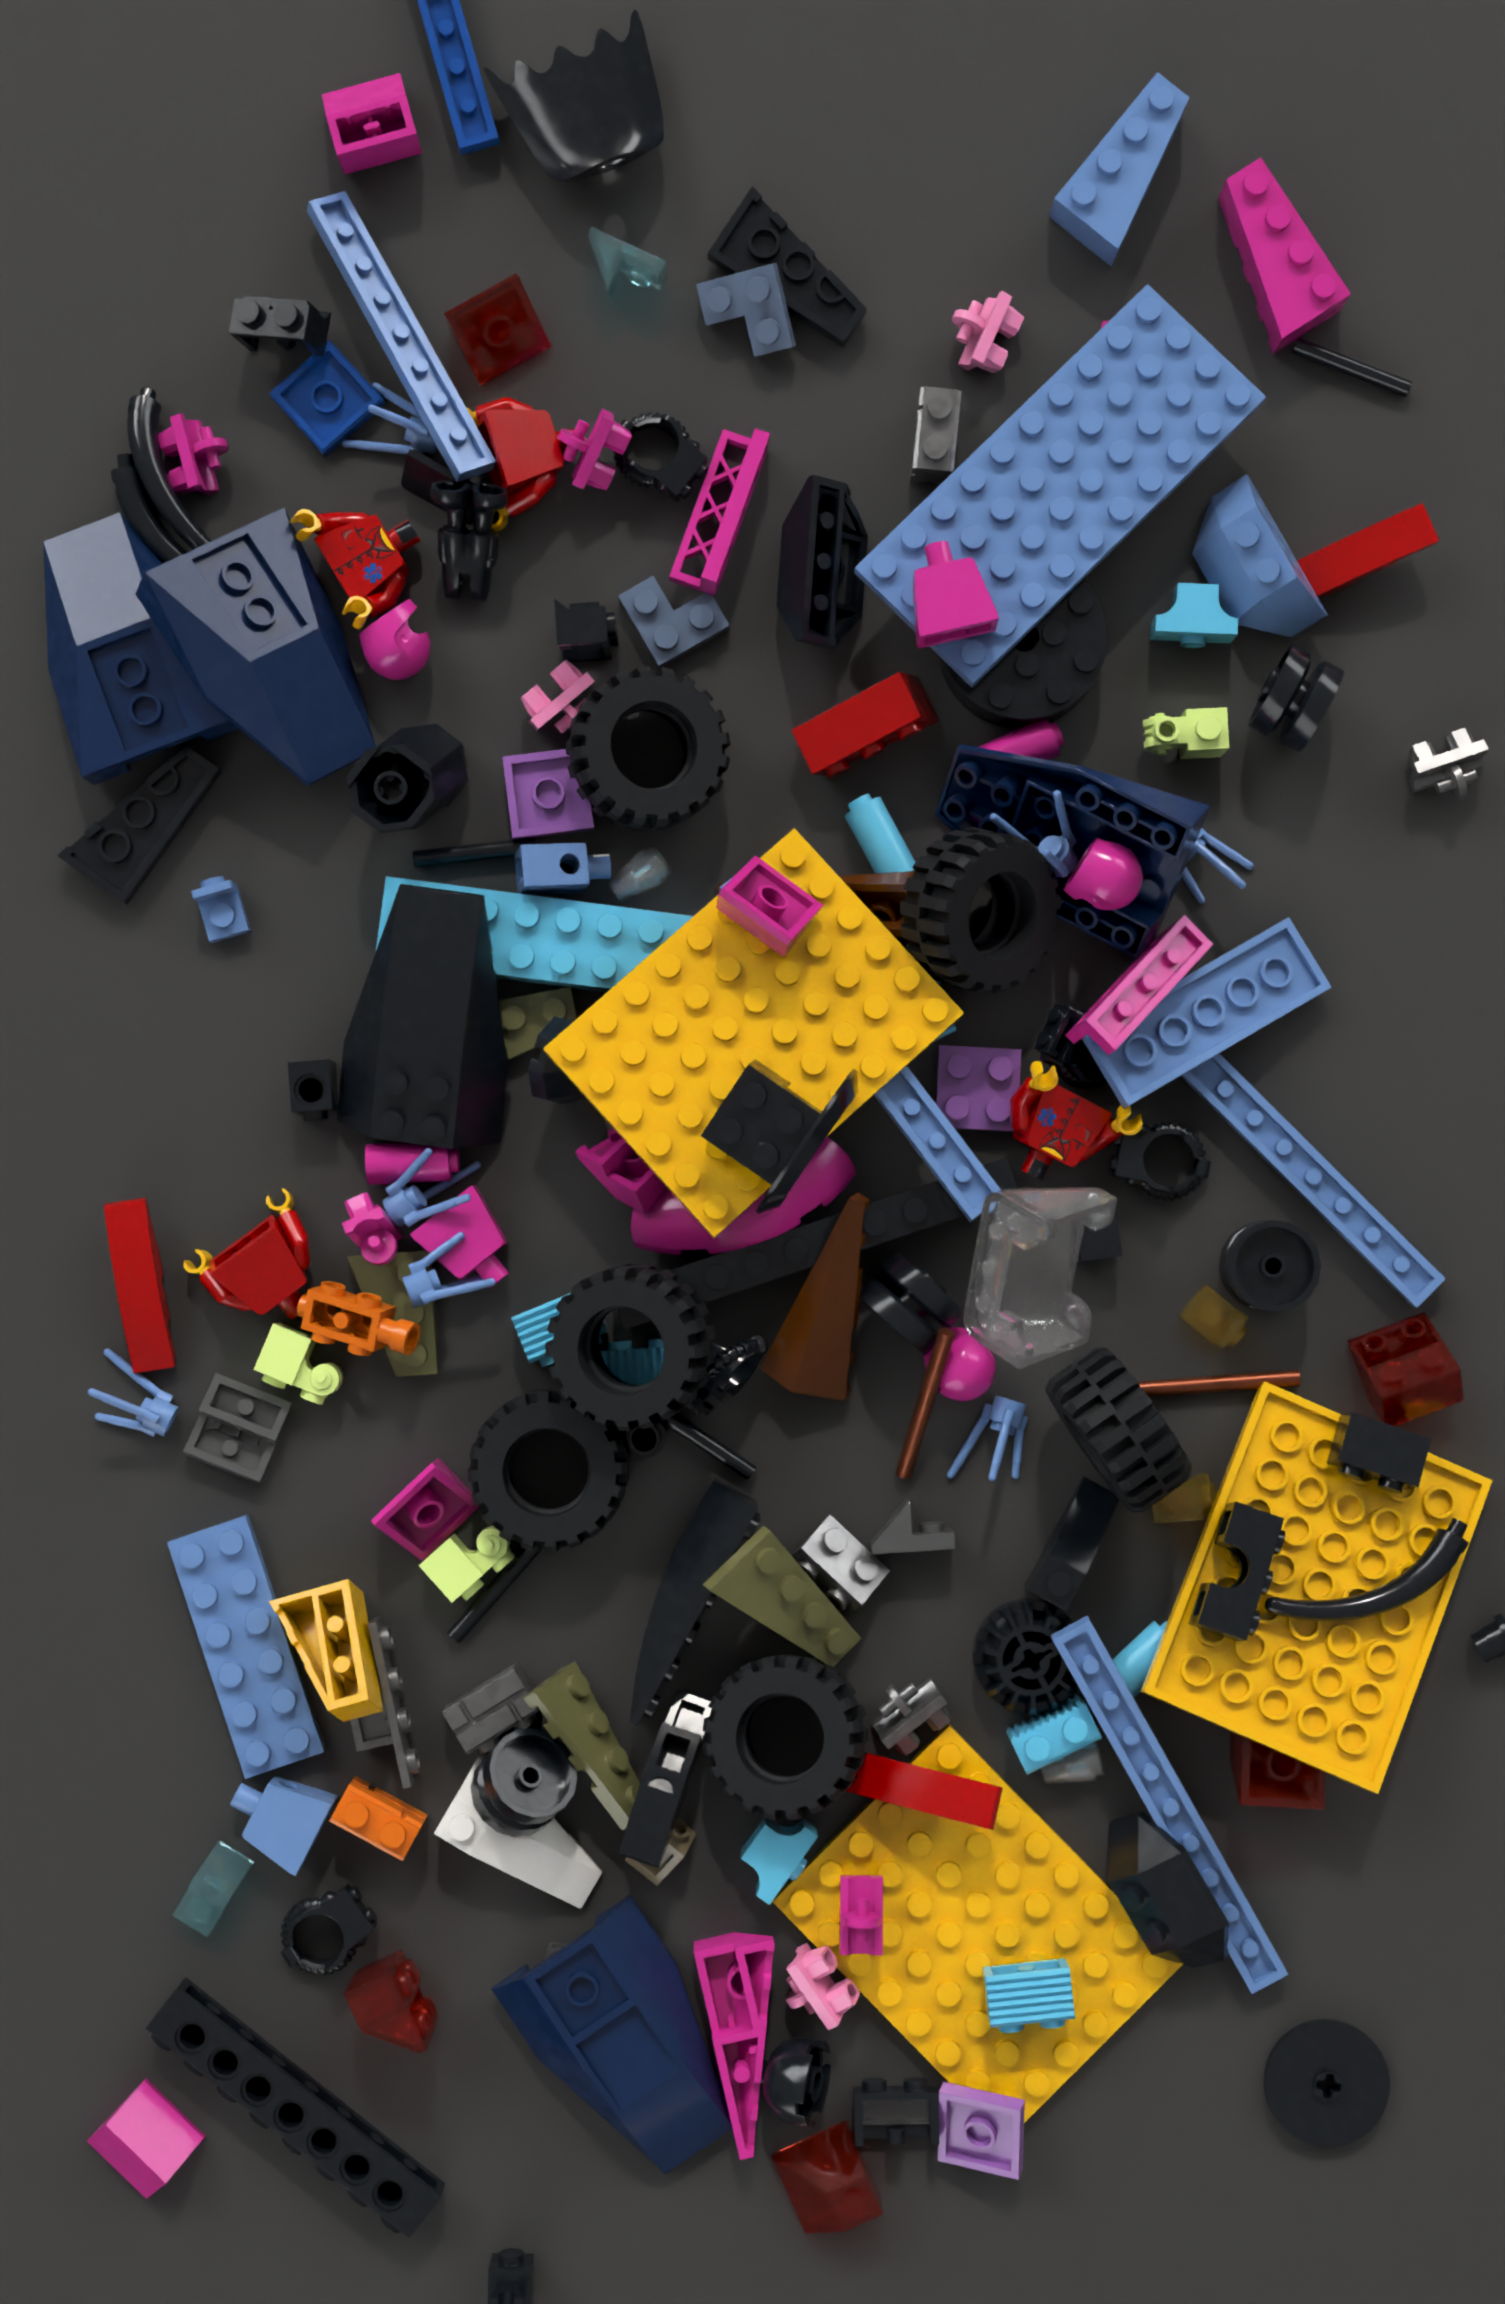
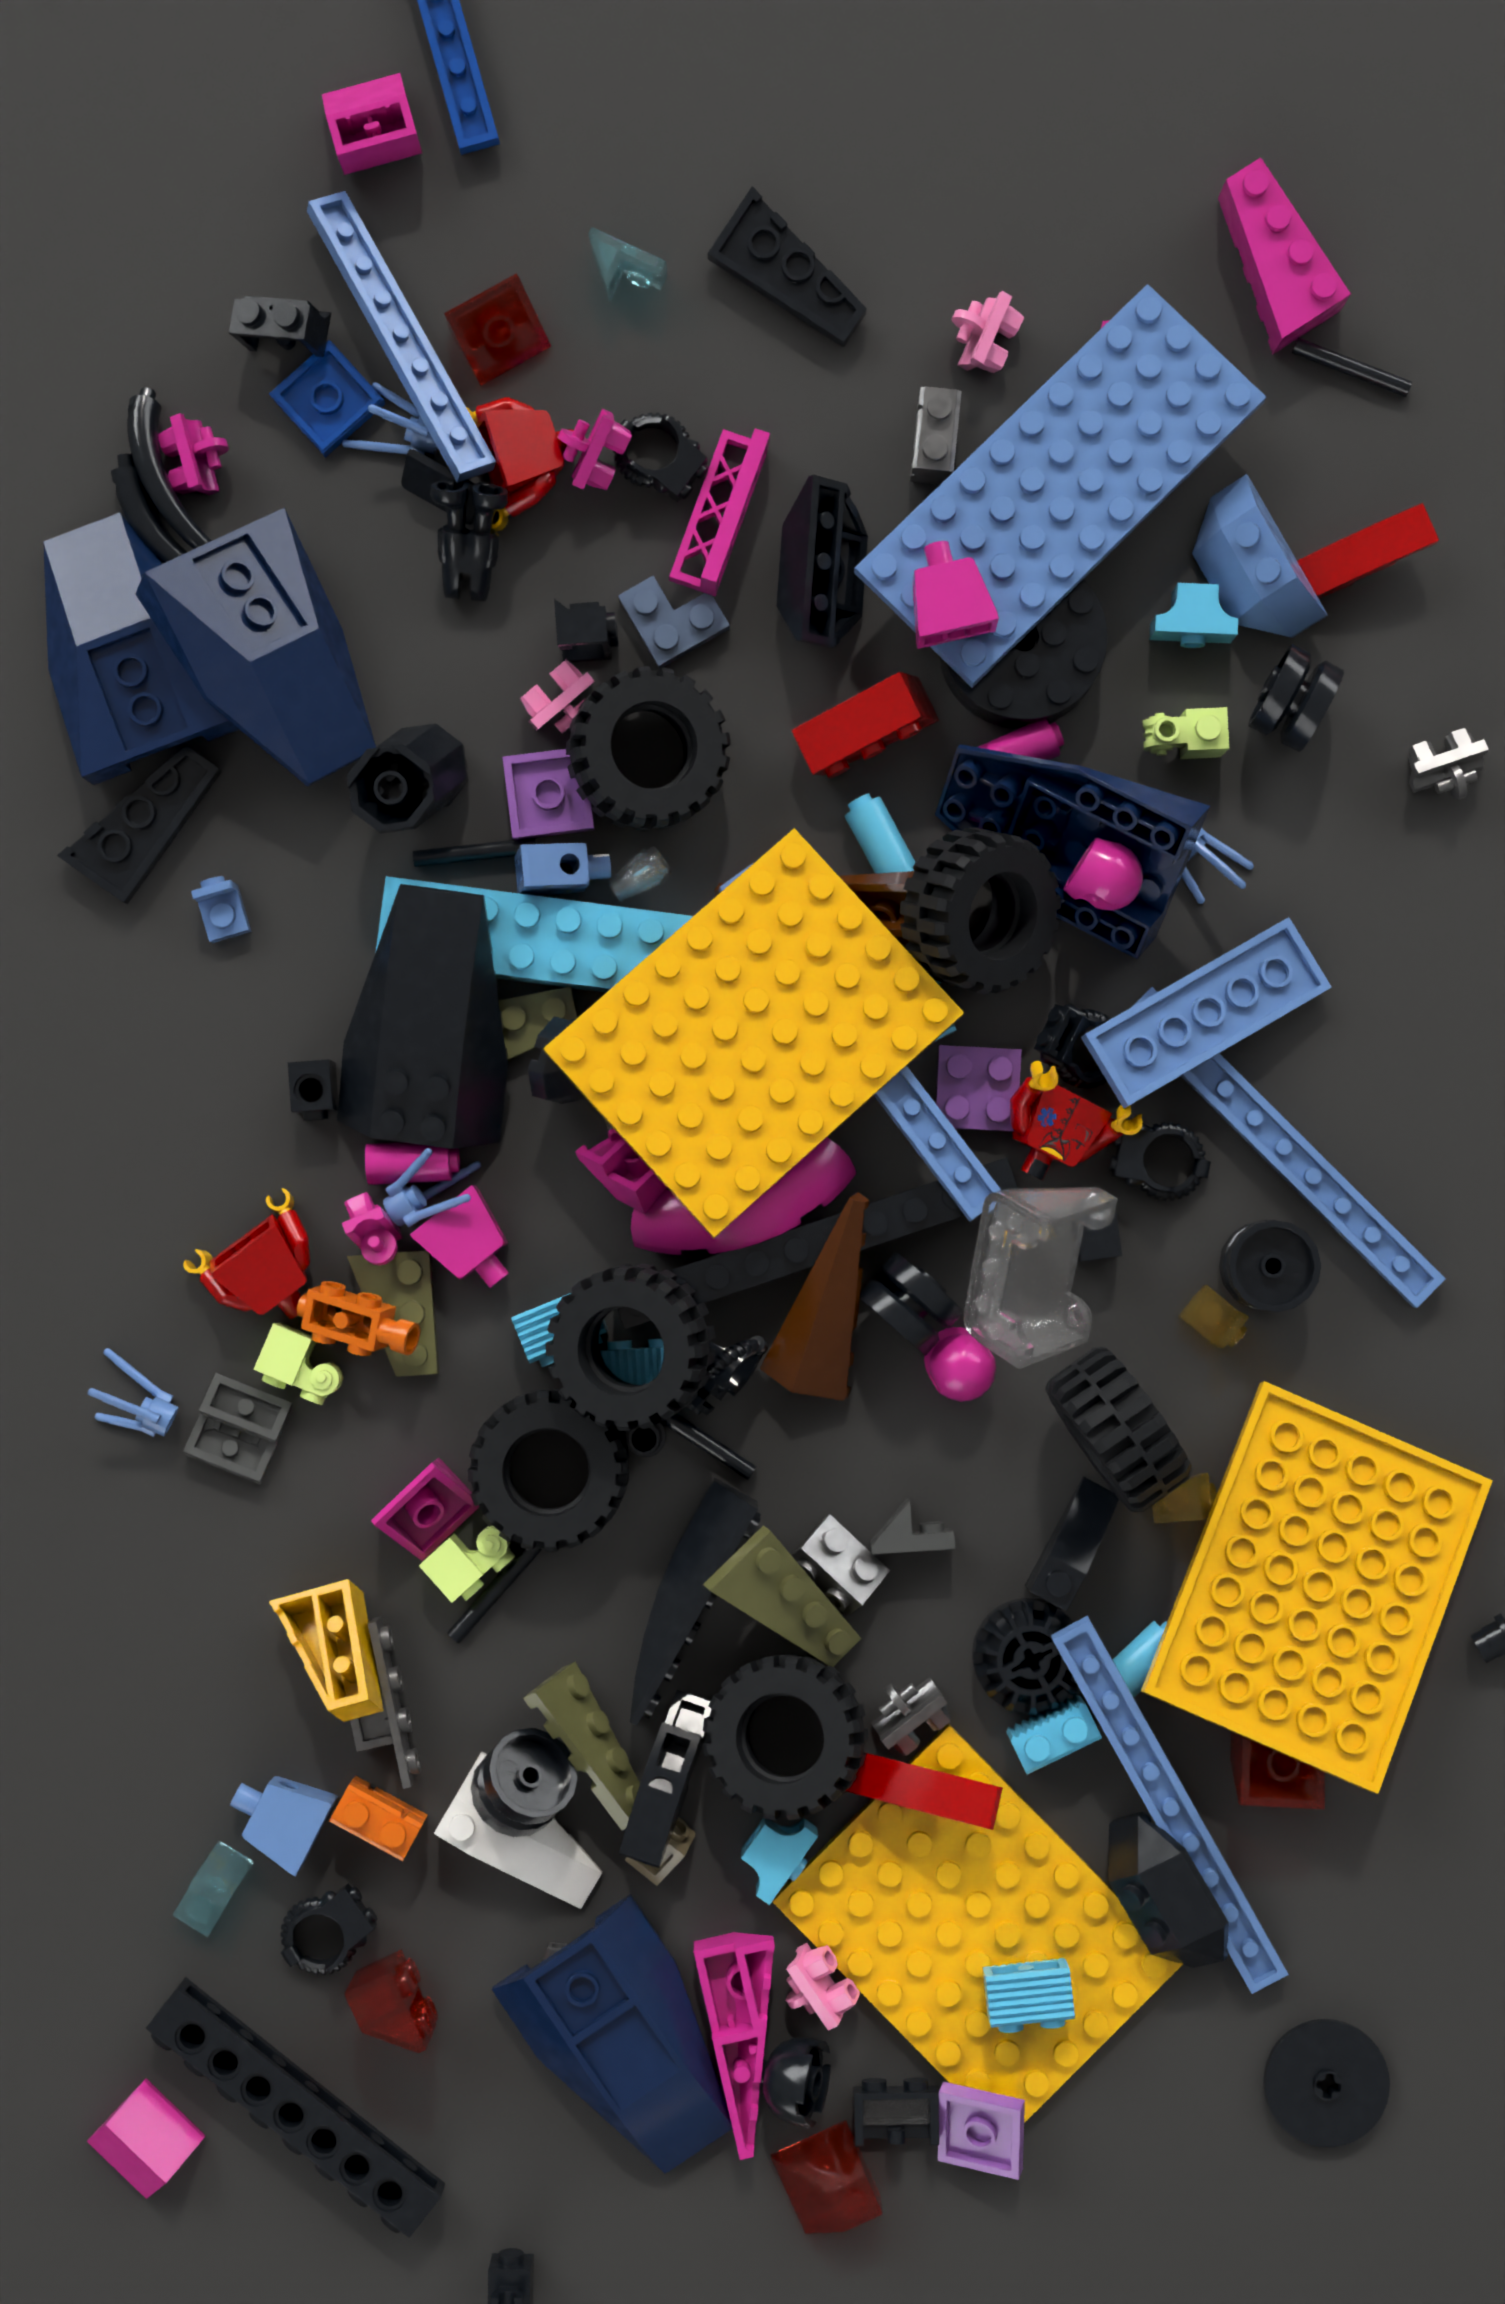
(139, 1285): red slope -> none
(246, 1646): medium blue plate -> none
(361, 557): red torso -> none
(393, 647): dark pink helmet -> none
(425, 1286): medium blue plant -> none
(491, 1710): flat silver brick -> none
(570, 103): black piece -> none
(758, 298): sand blue plate -> none
(768, 905): dark pink slope -> none
(774, 1127): black piece -> none
(861, 1914): dark pink hips -> none
(925, 1403): copper bar -> none
(1006, 1418): medium blue plant -> none
(1054, 848): medium blue plant -> none
(1078, 1766): clear cone -> none
(1114, 179): medium blue wedge -> none
(1142, 986): dark pink fence -> none
(1219, 1383): copper bar -> none
(1253, 1540): black arch -> none
(1378, 1452): black brick -> none
(1407, 1370): clear red slope -> none
(1412, 1583): black animal -> none

